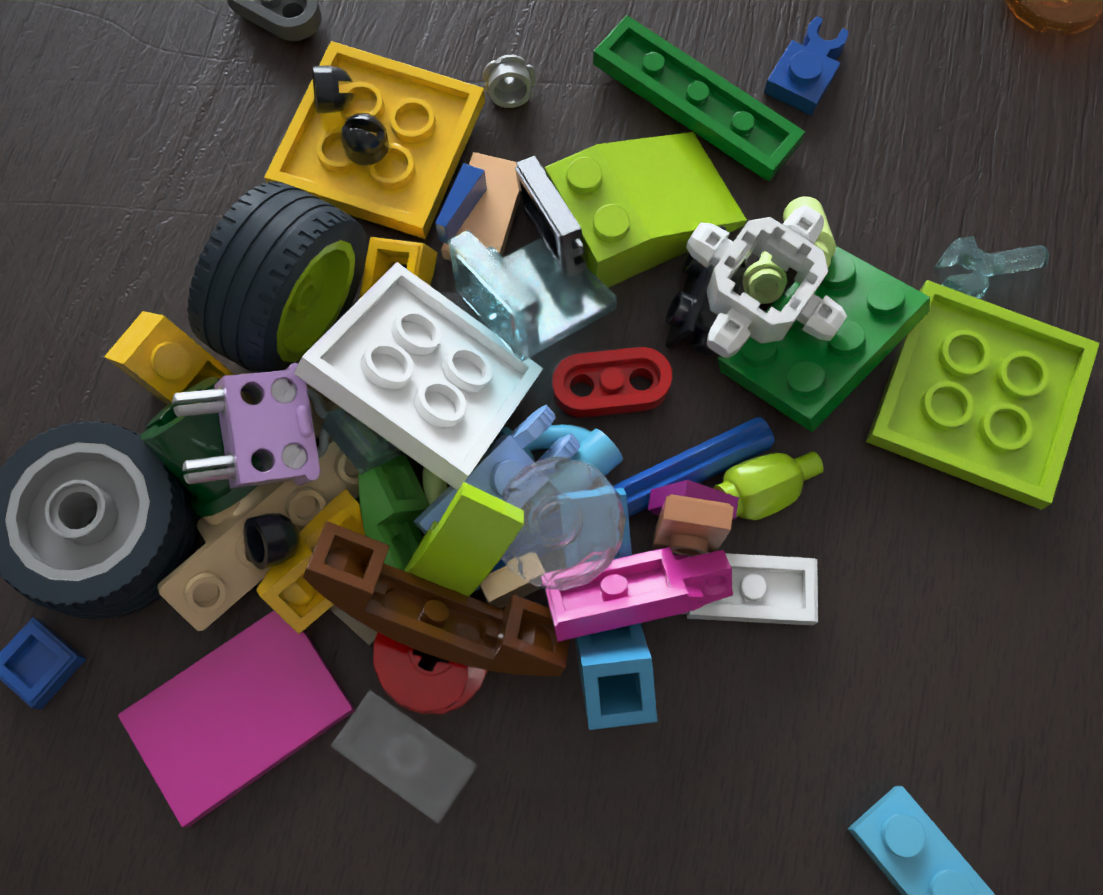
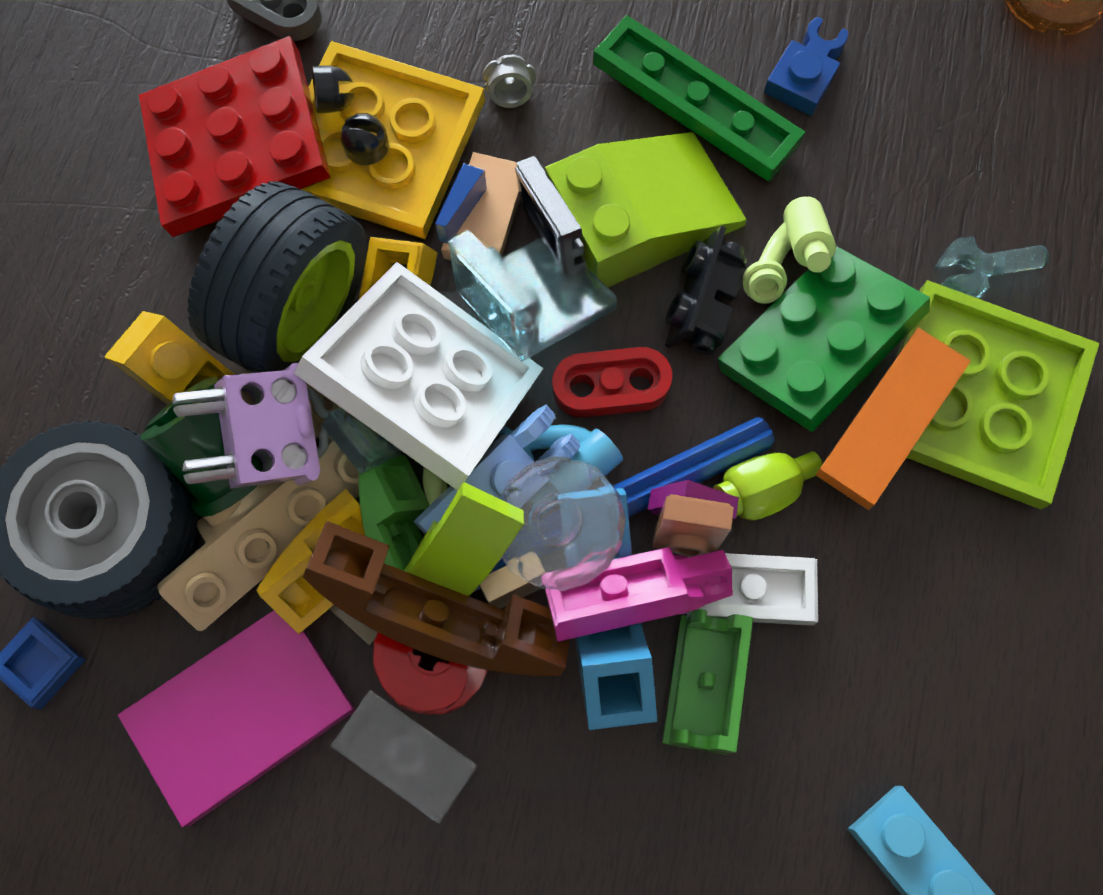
(231, 132): none -> red plate
(270, 539): black hinge -> none
(708, 682): none -> bright green hinge
(791, 247): white piece -> none
(893, 419): none -> orange tile

